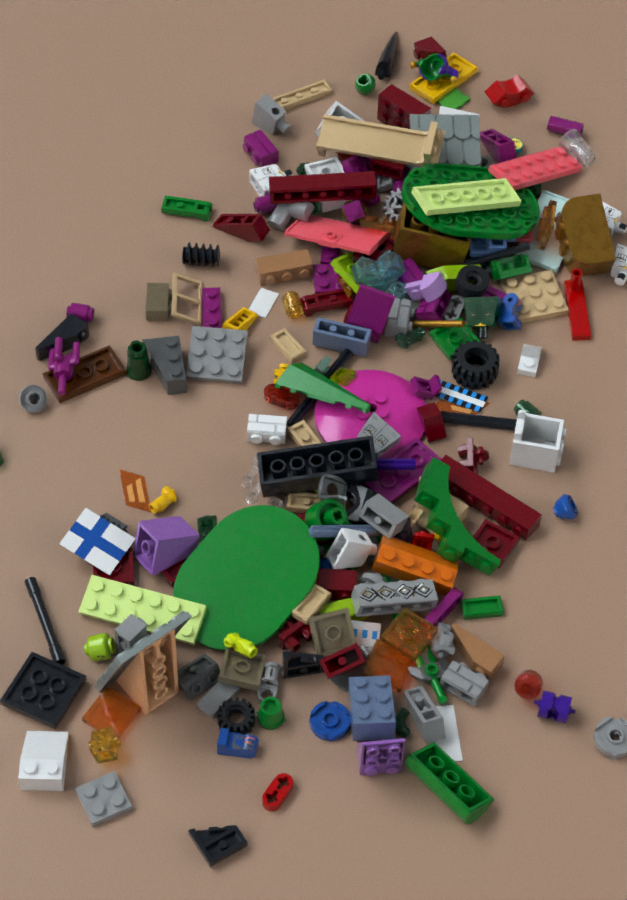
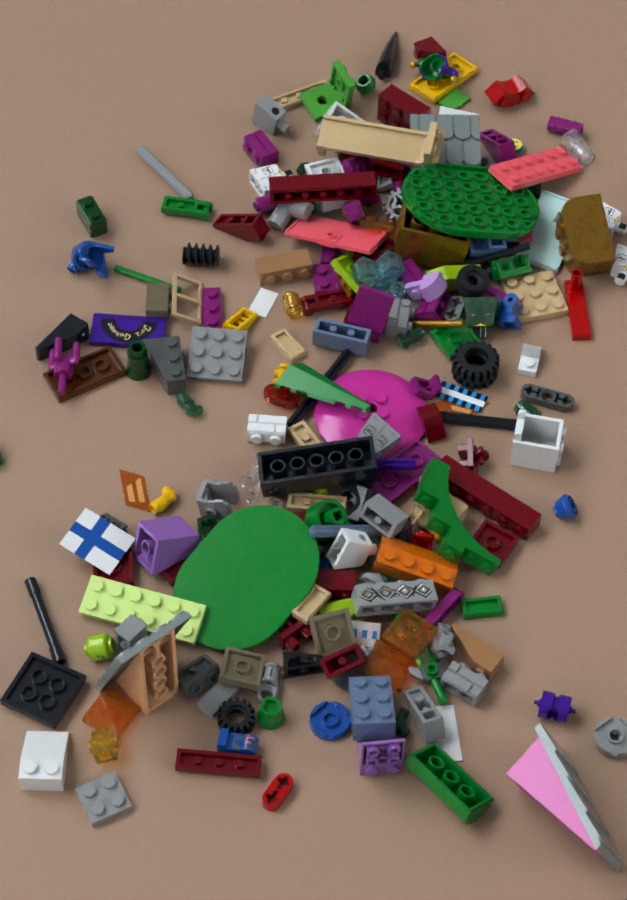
(32, 398): light grey plate -> none
(82, 311): magenta brick -> none
(90, 255): none -> blue piece
(91, 216): none -> dark green brick
(123, 329): none -> dark purple tile
(142, 277): none -> green bar
(164, 173): none -> light grey axle
(188, 404): none -> clear green arm
(218, 763): none -> dark red plate
(218, 842): black wing -> none
(224, 495): none -> light grey piece
(240, 645): neon yellow arm -> none
(322, 367): sand green plate -> none
(339, 89): none -> bright green bracket
(341, 488): dark grey piece -> none
(343, 376): clear neon green tile -> none
(466, 196): yellowish green plate -> none
(528, 684): clear red head -> none
(533, 399): none -> dark grey beam
(546, 224): clear orange plate -> none
(553, 783): none -> piece

